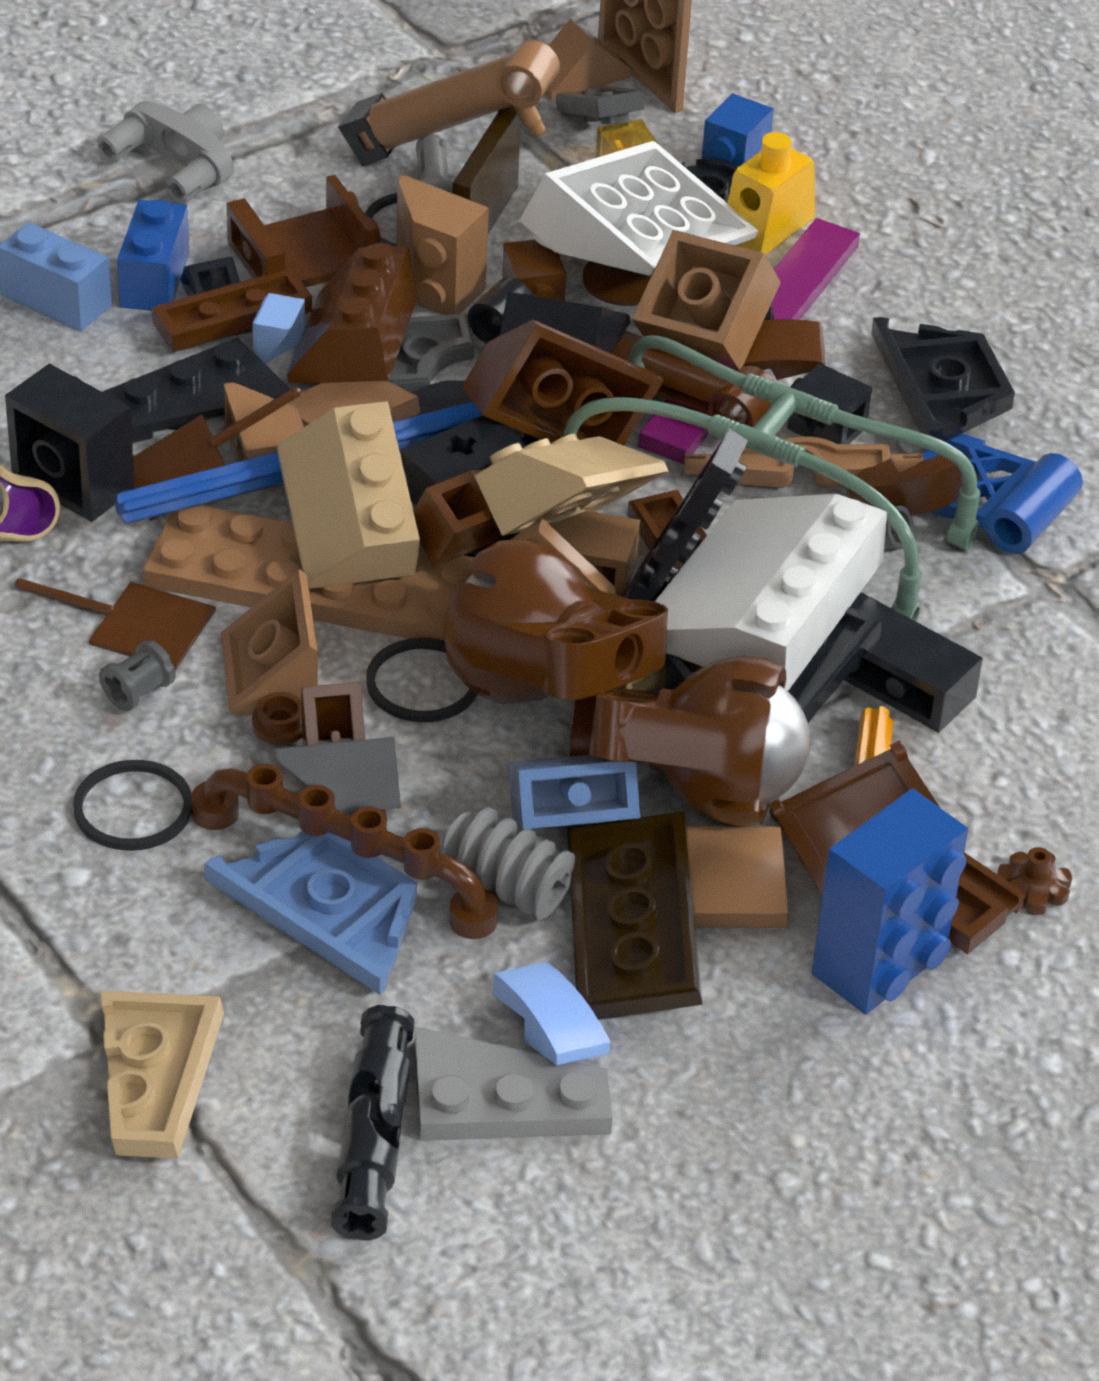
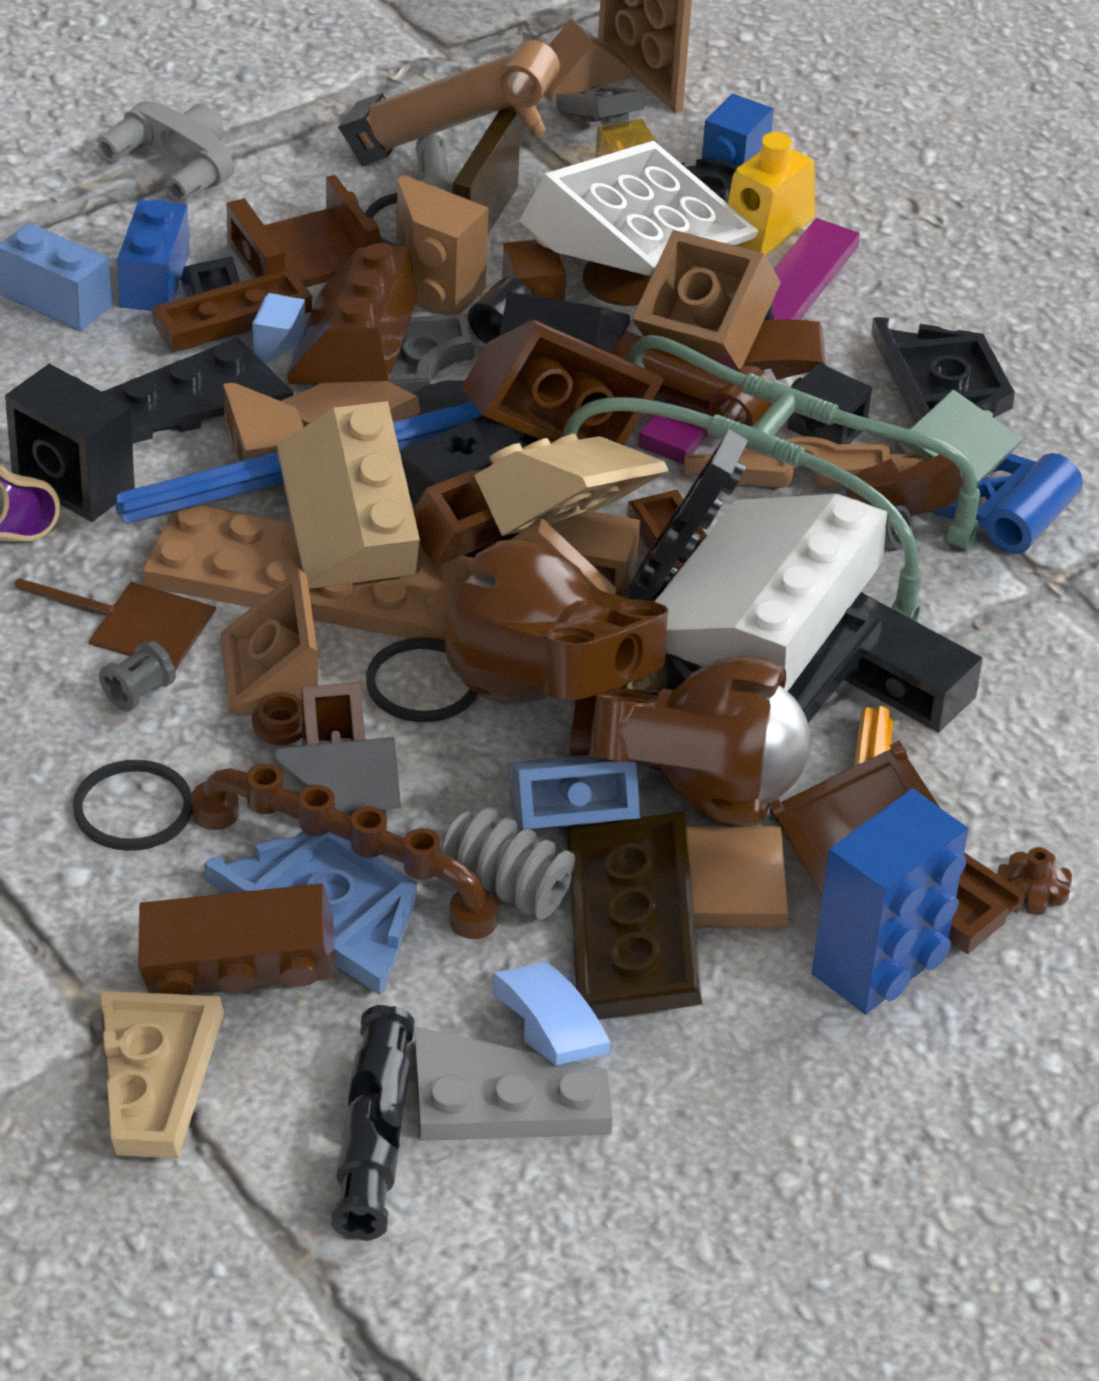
(194, 447): reddish brown piece -> none
(237, 940): none -> reddish brown brick
(970, 431): none -> piece

